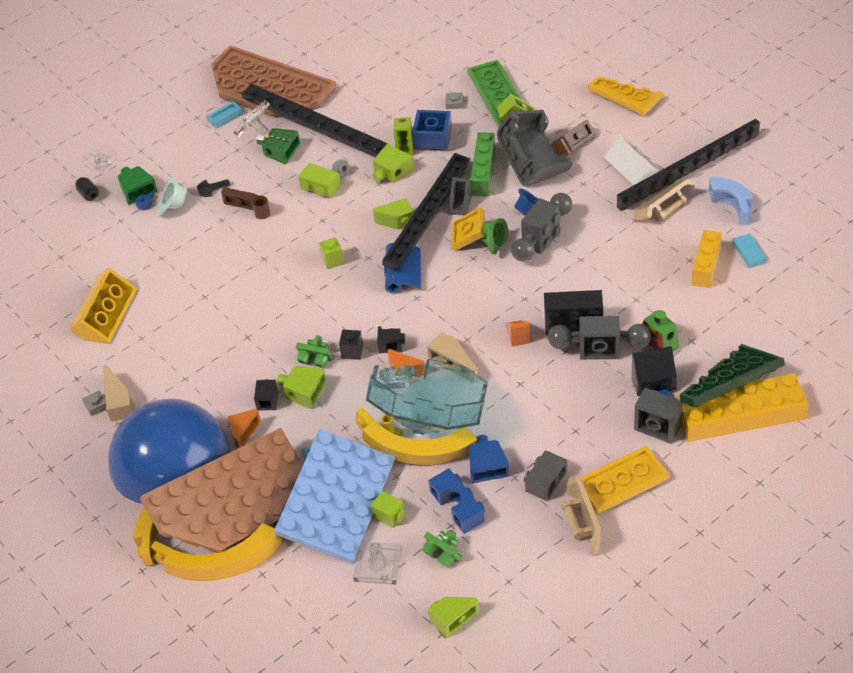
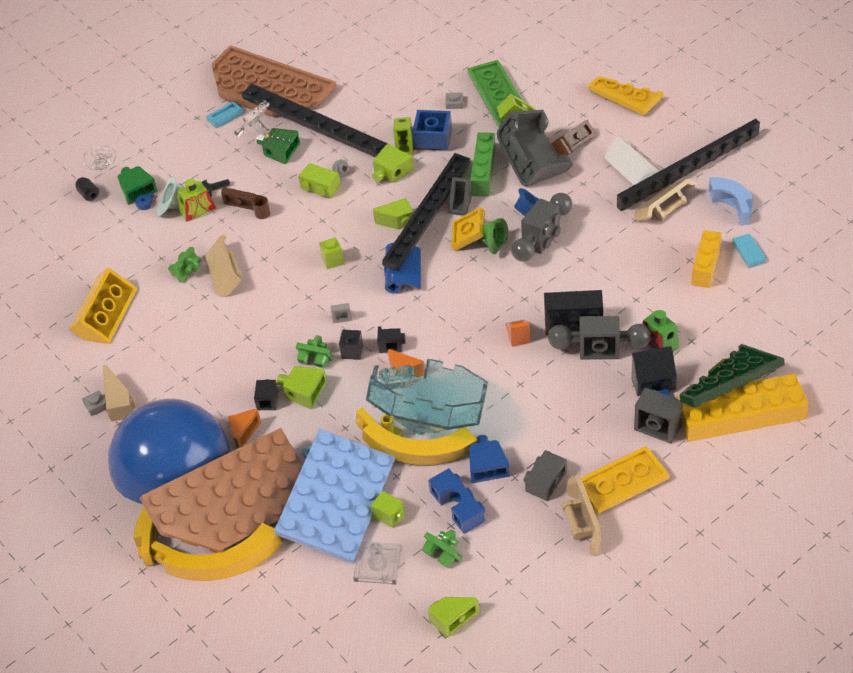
(186, 263): none -> bright green hips
(194, 200): none -> torso
(223, 267): none -> tan piece
(341, 313): none -> light grey plate
(448, 350): tan slope -> none

